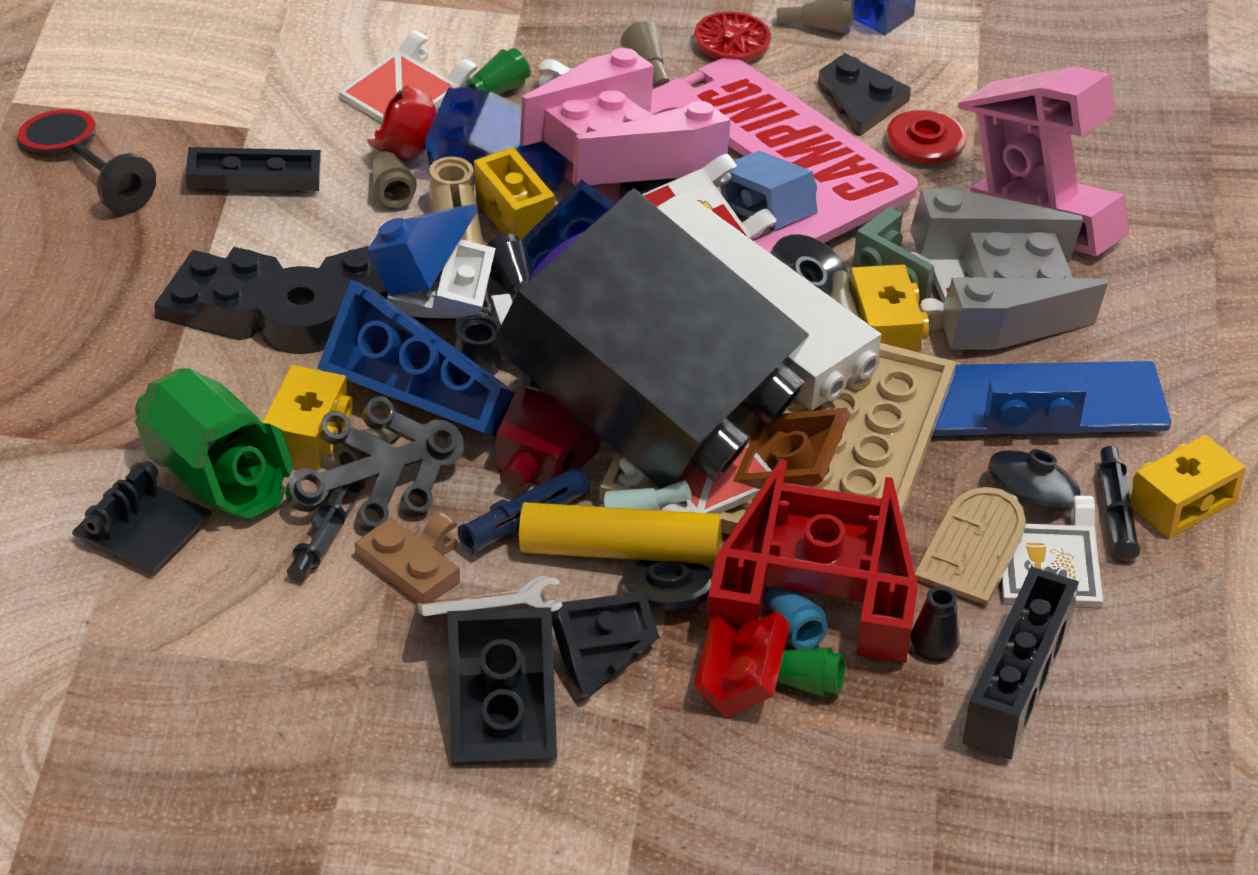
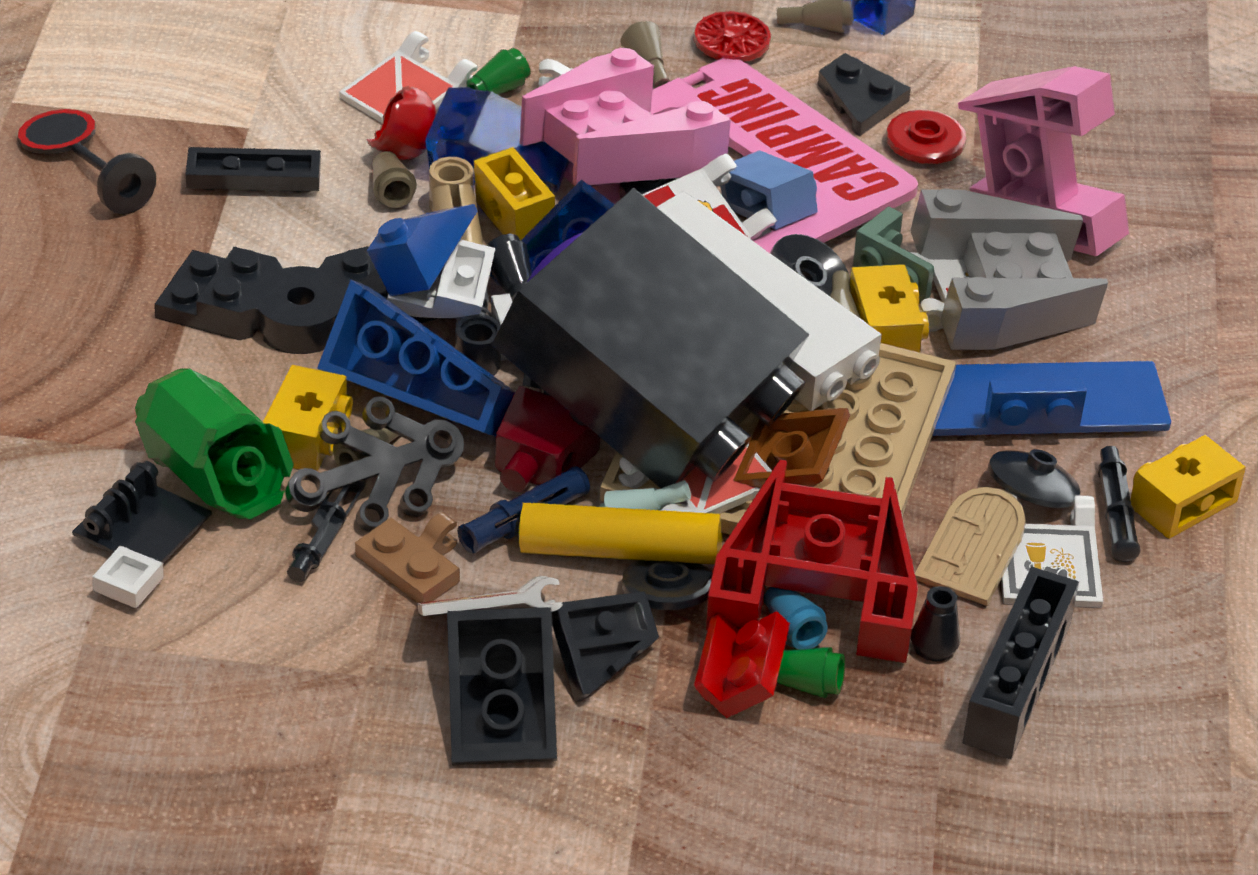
(128, 576): none -> white plate

